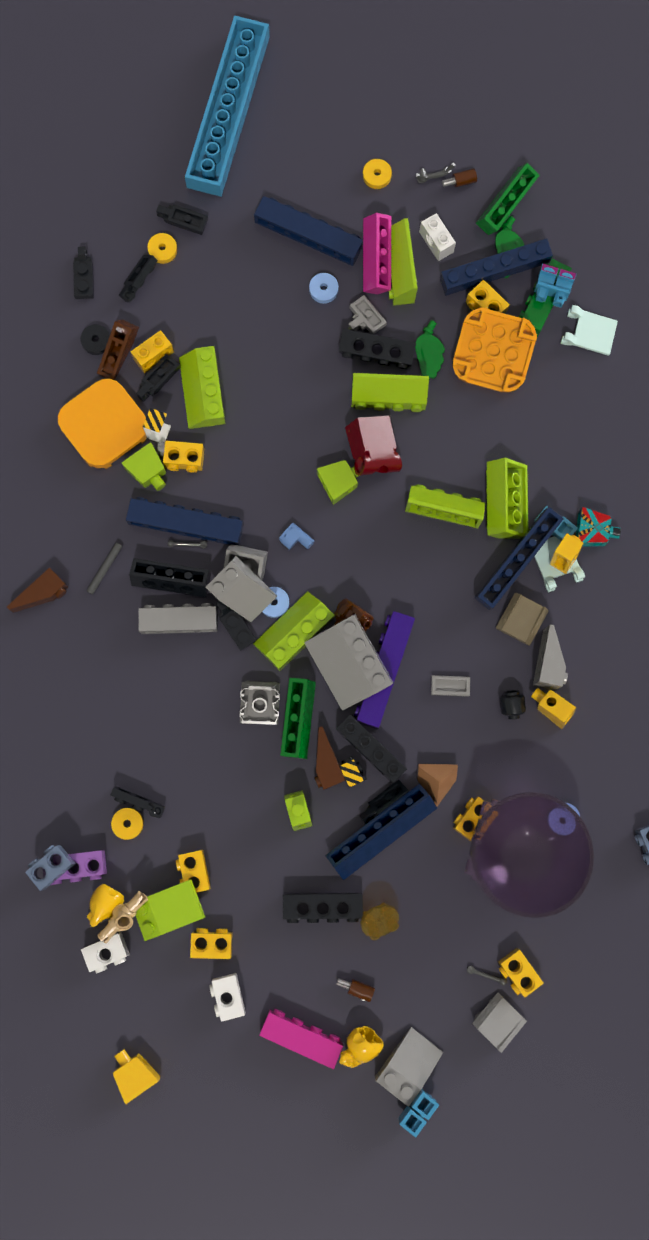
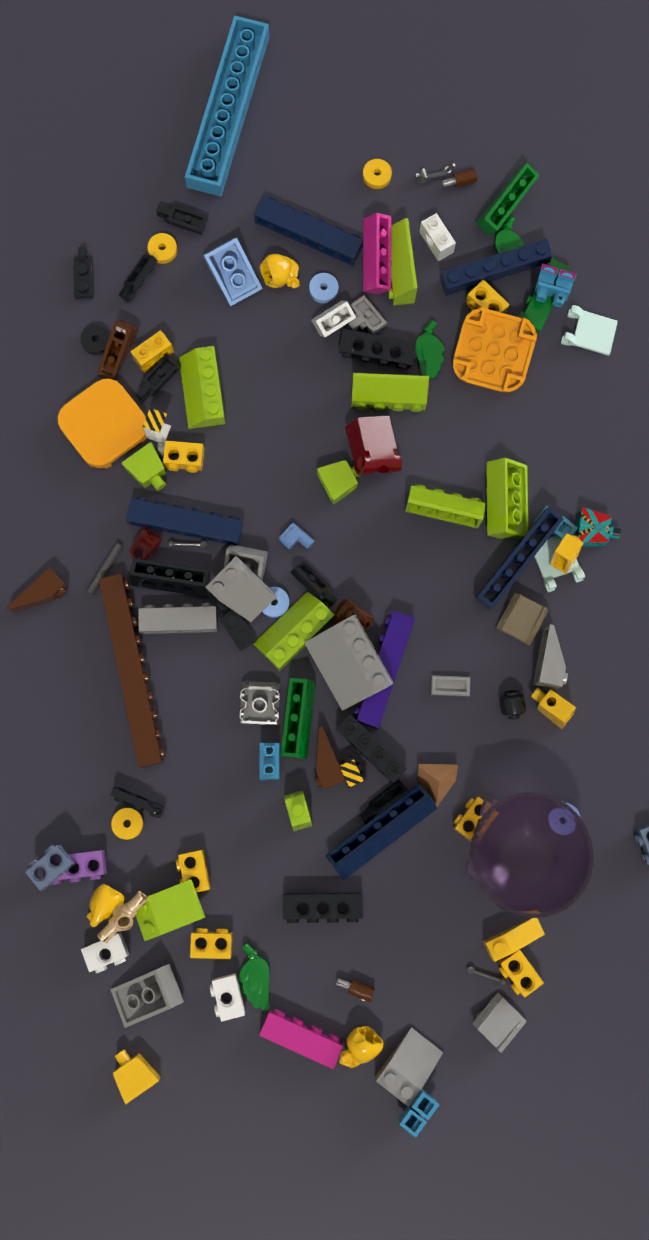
(131, 671): none -> reddish brown brick
(147, 543): none -> clear red piece
(147, 995): none -> light grey slope
(232, 271): none -> light blue slope
(255, 979): none -> green animal
(269, 761): none -> dark azure hips
(279, 270): none -> yellow piece
(314, 583): none -> black hinge
(333, 318): none -> white brick
(379, 921): clear yellow plate -> none
(513, 939): none -> yellow slope

